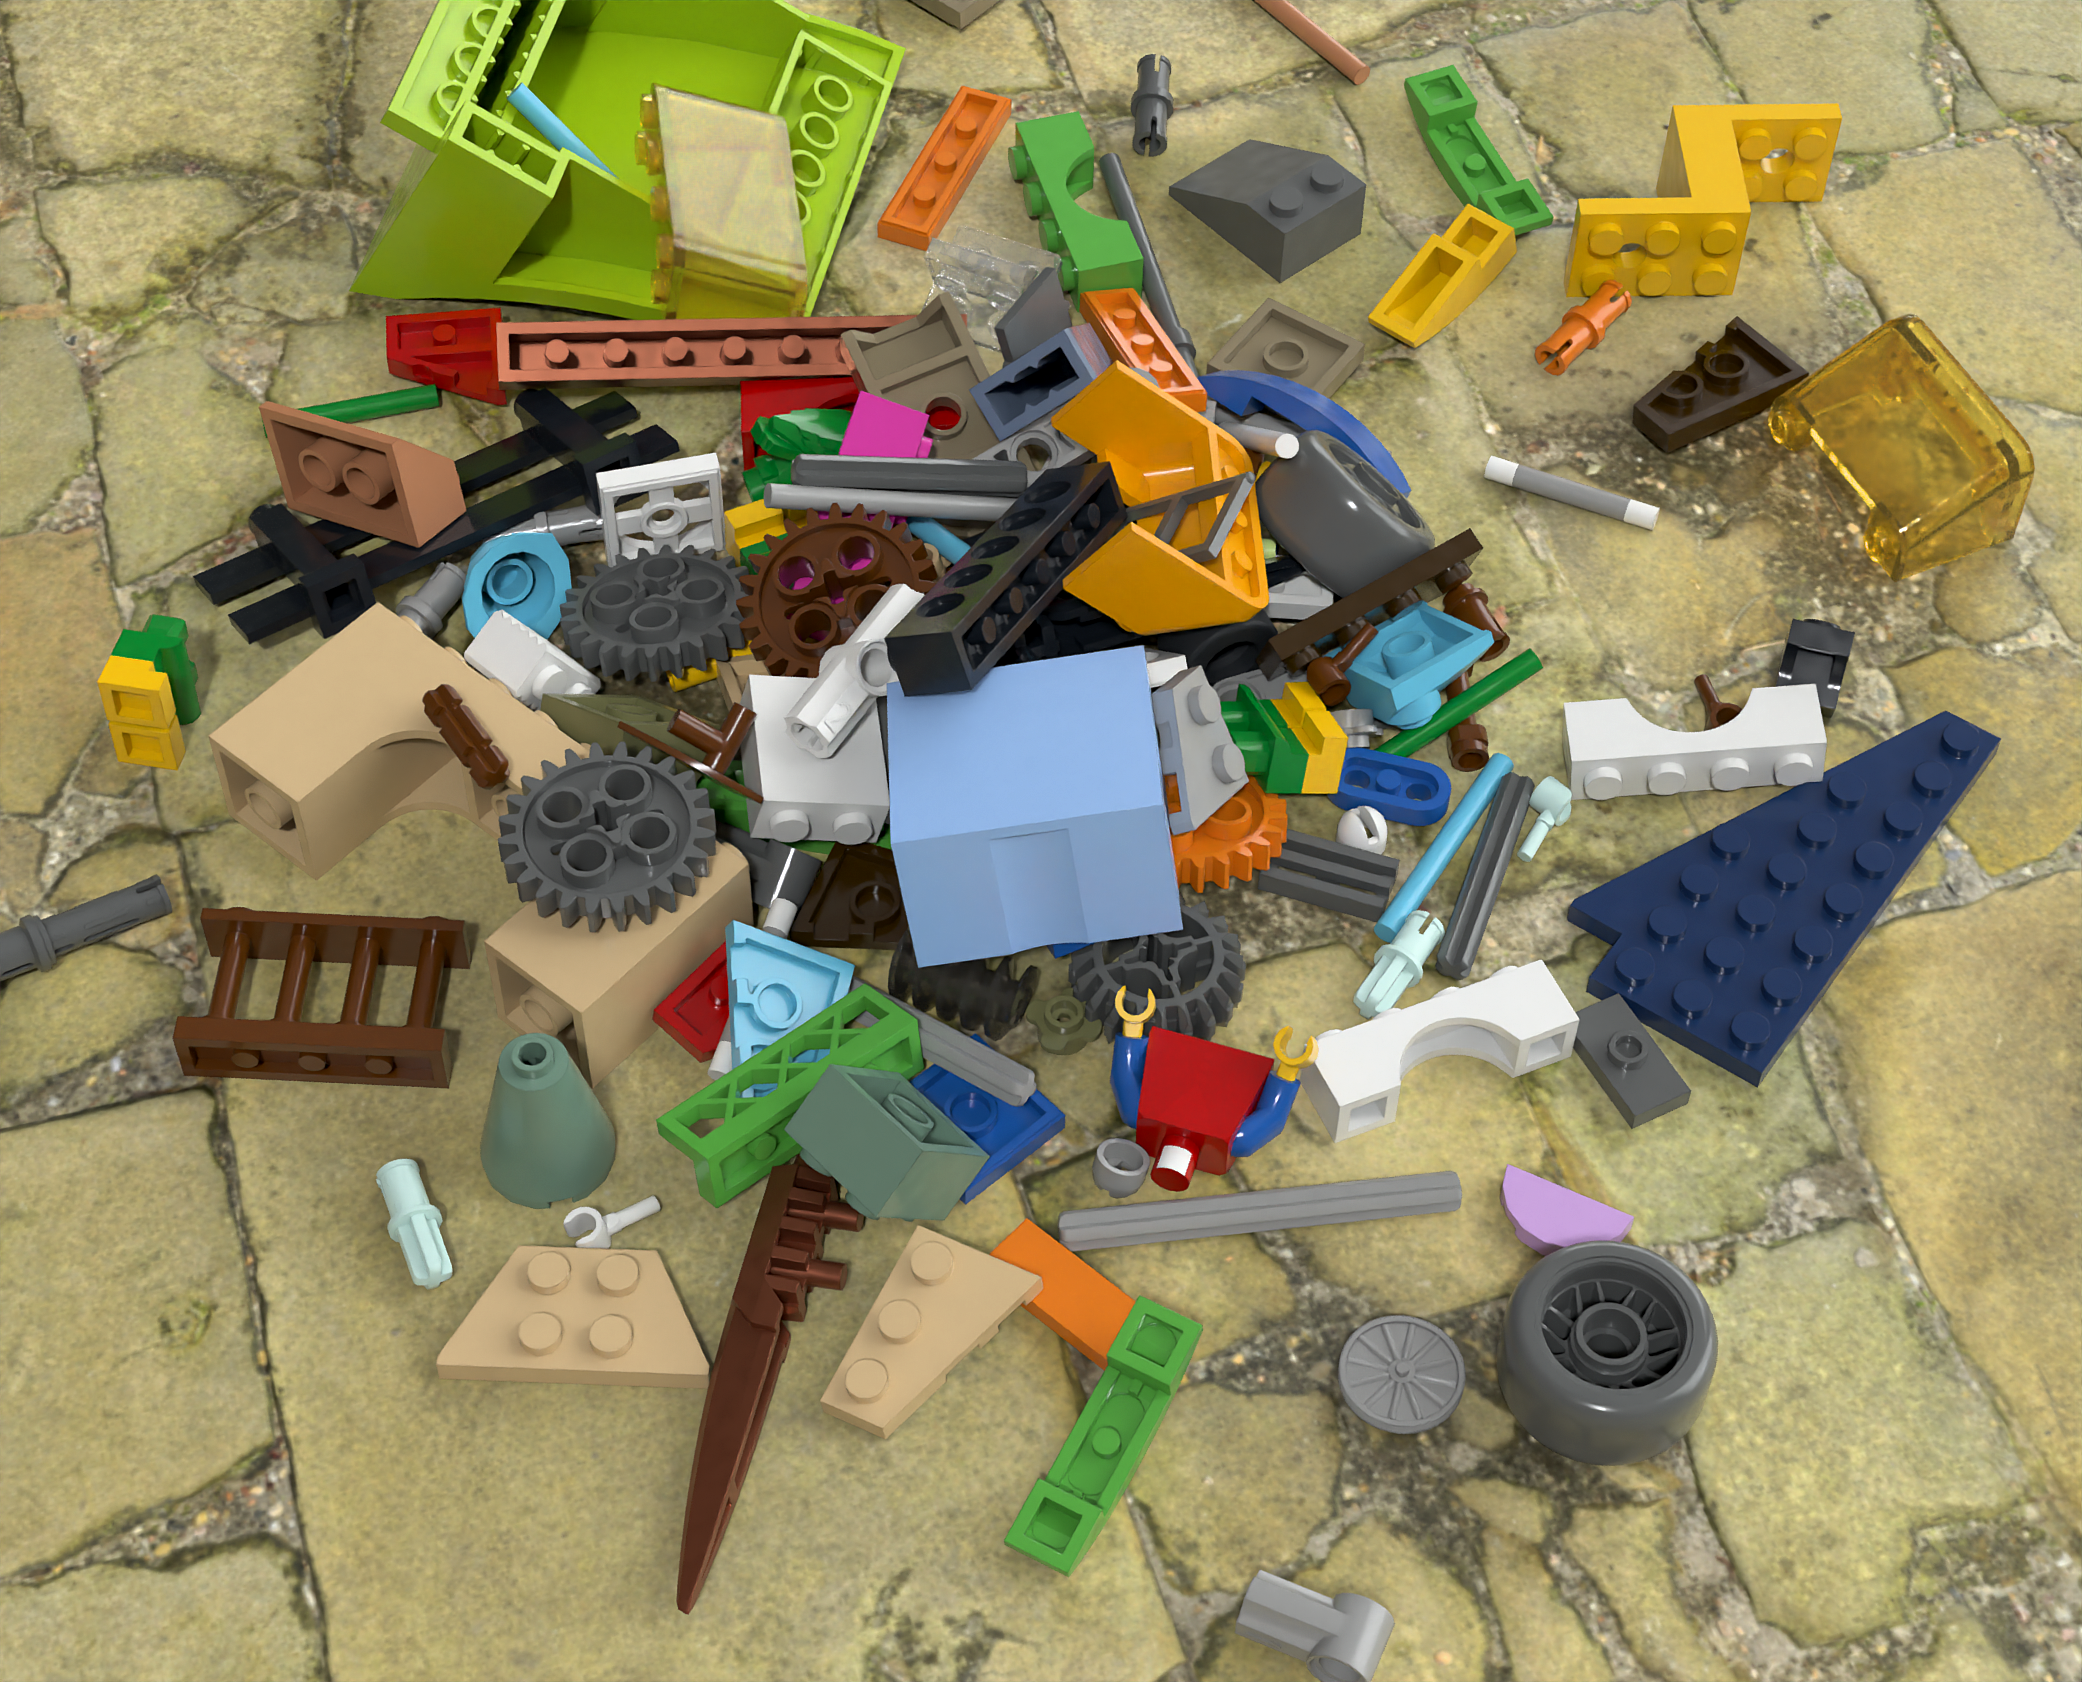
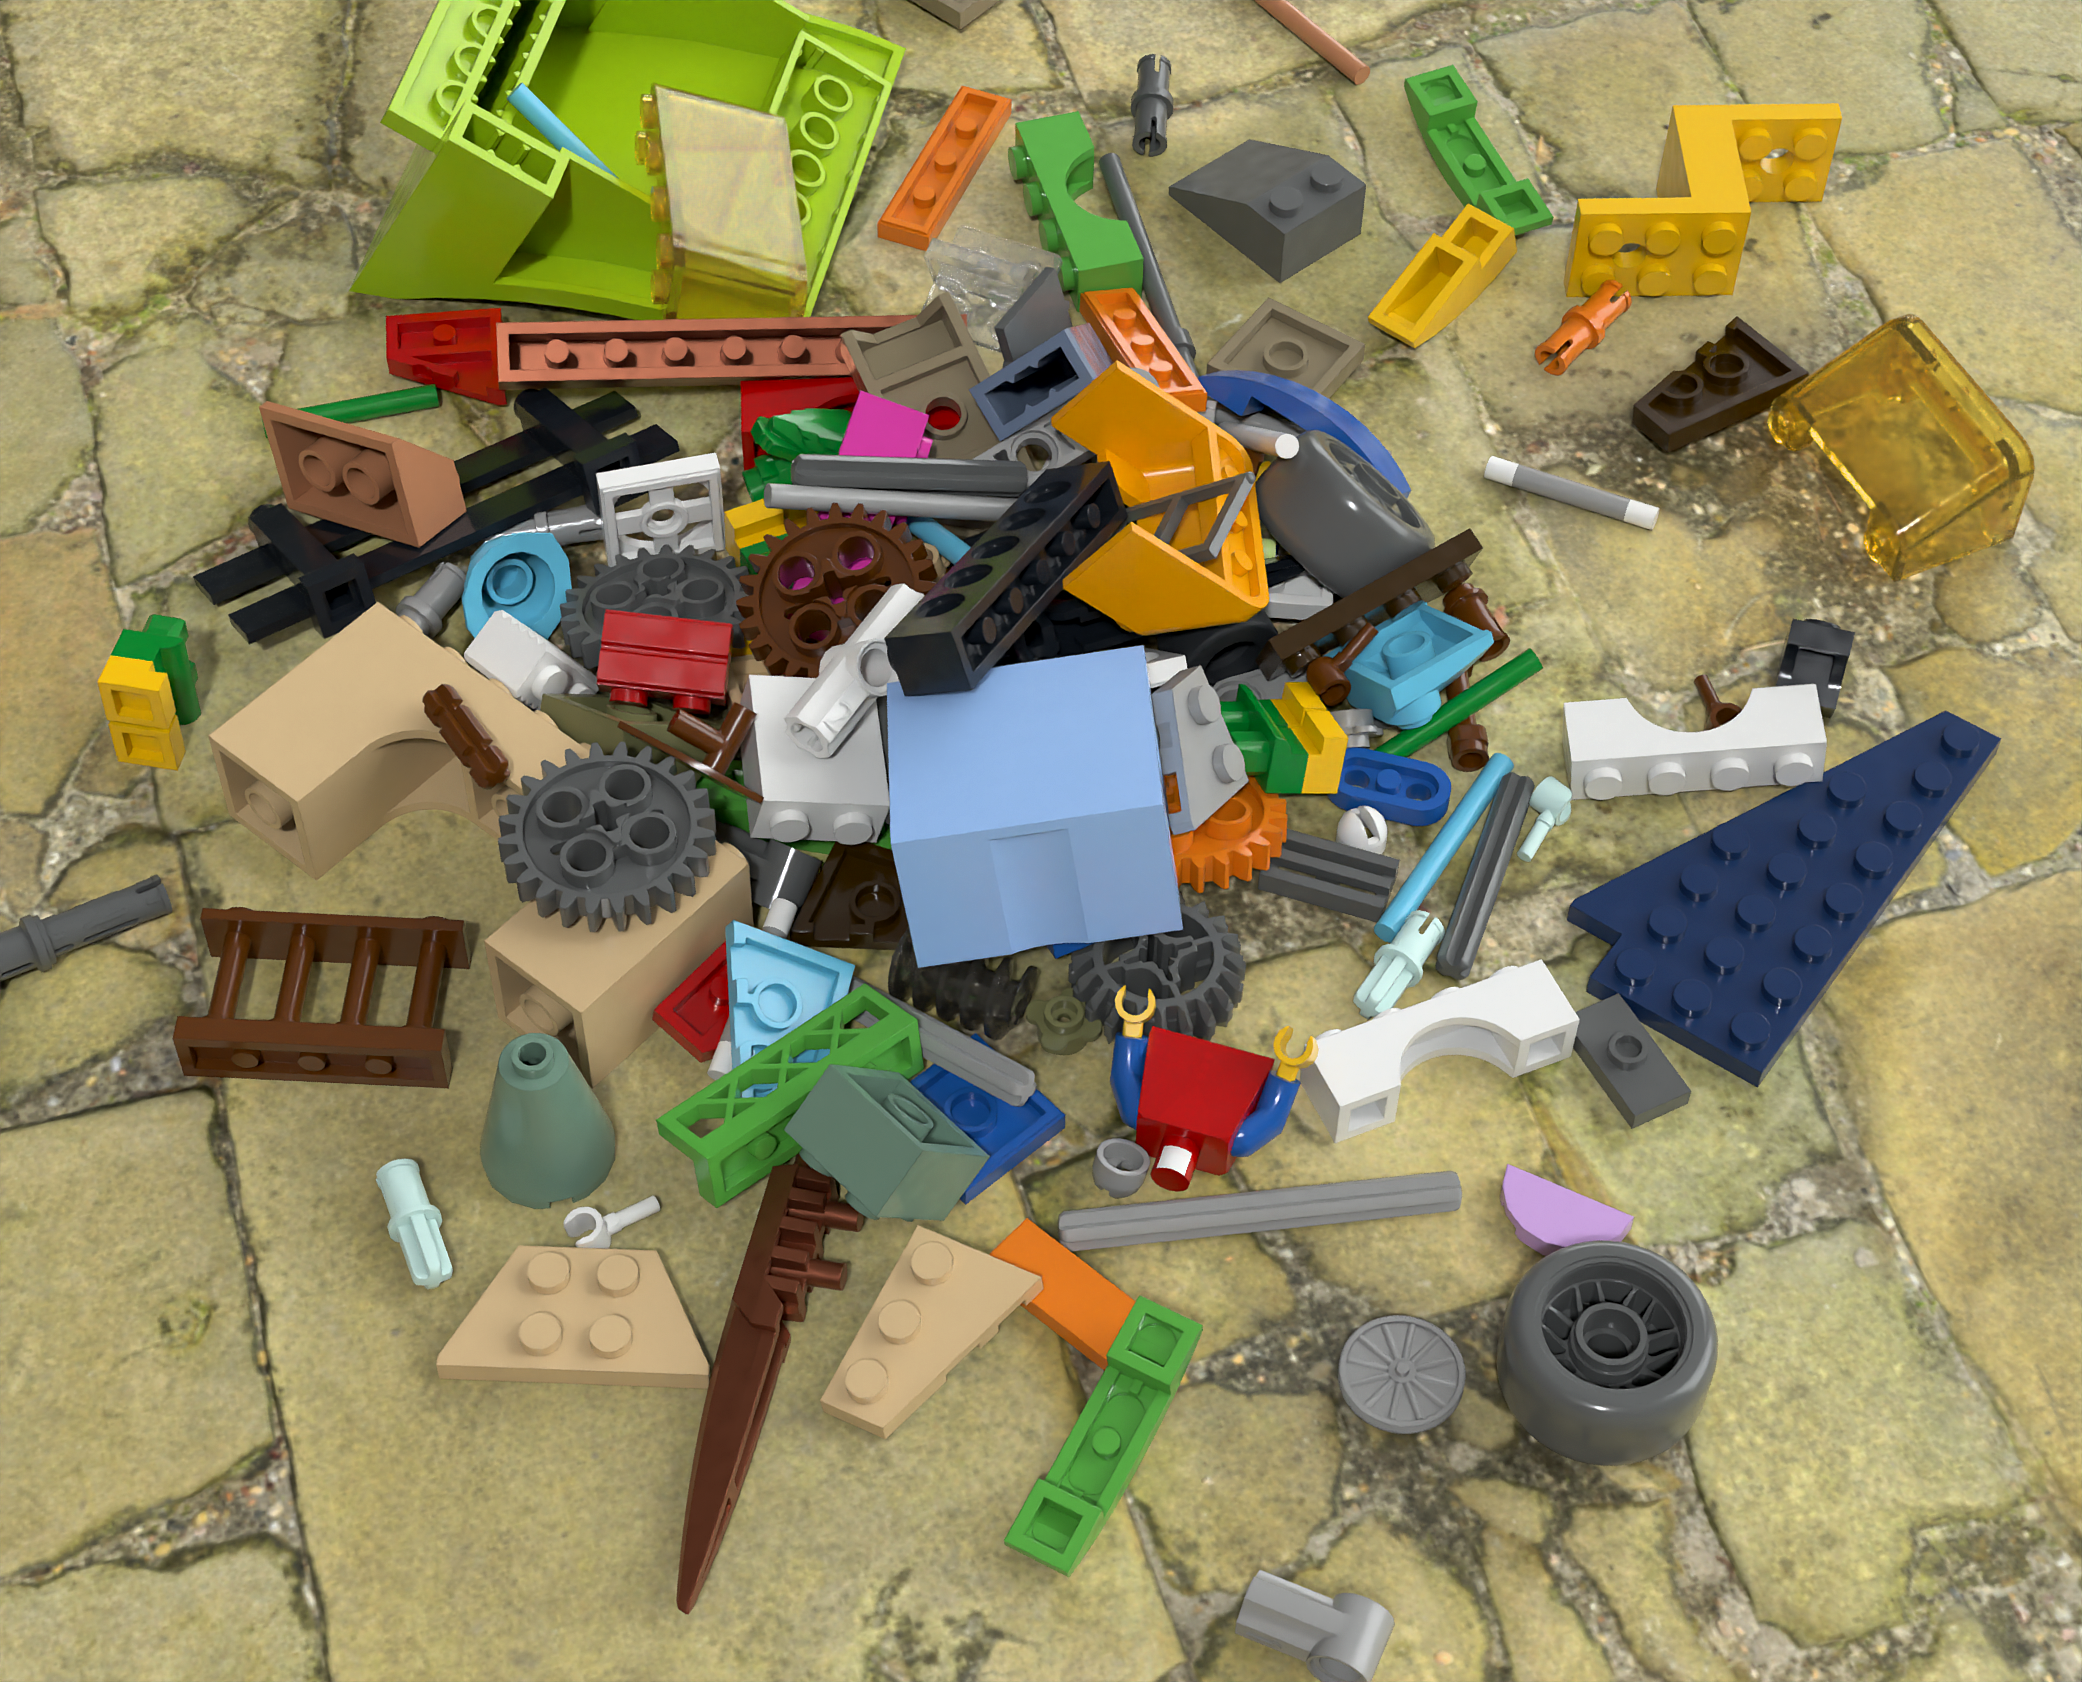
(664, 660): none -> red brick

